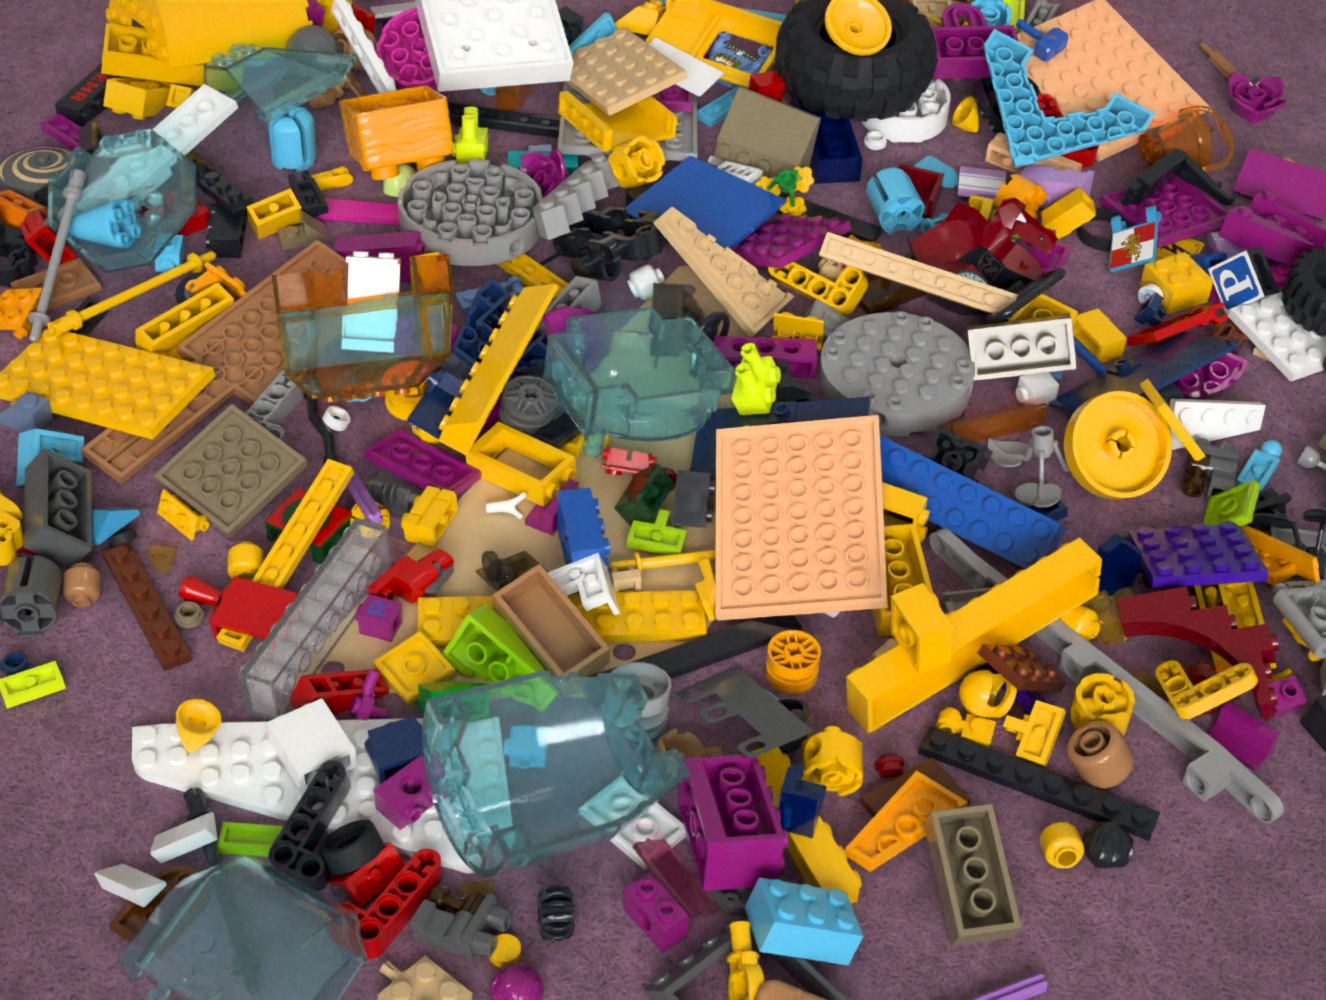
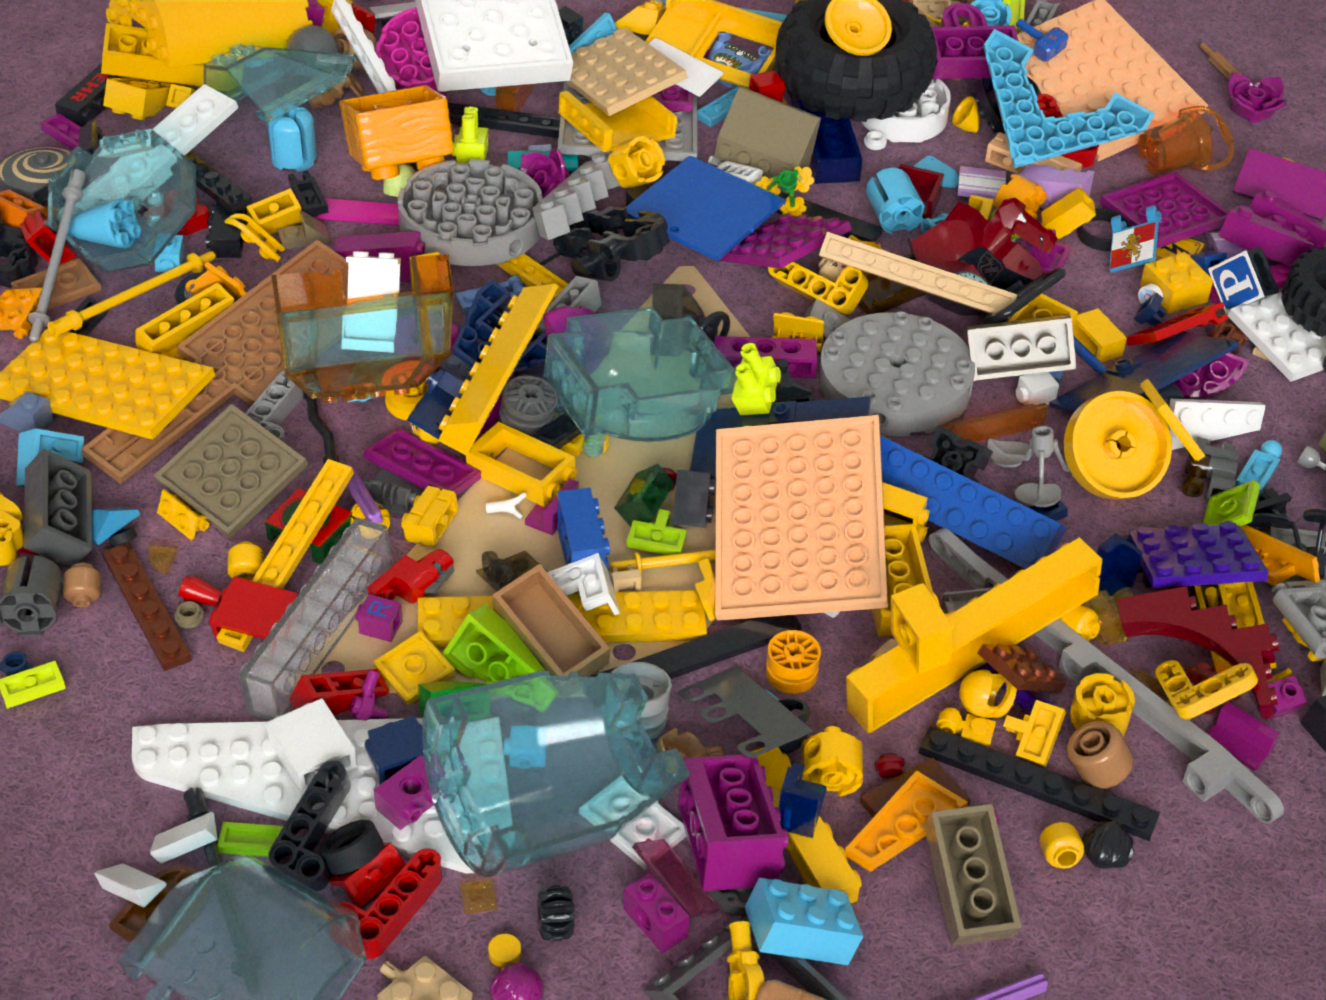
(197, 723): yellow piece -> none
(250, 234): none -> yellow piece
(334, 178): yellow bar -> none
(336, 418): white tile -> none
(466, 931): dark grey hips -> none
(618, 461): hinge -> none
(642, 281): white head -> none
(727, 275): tan wing -> none
(1166, 170): black hinge -> none

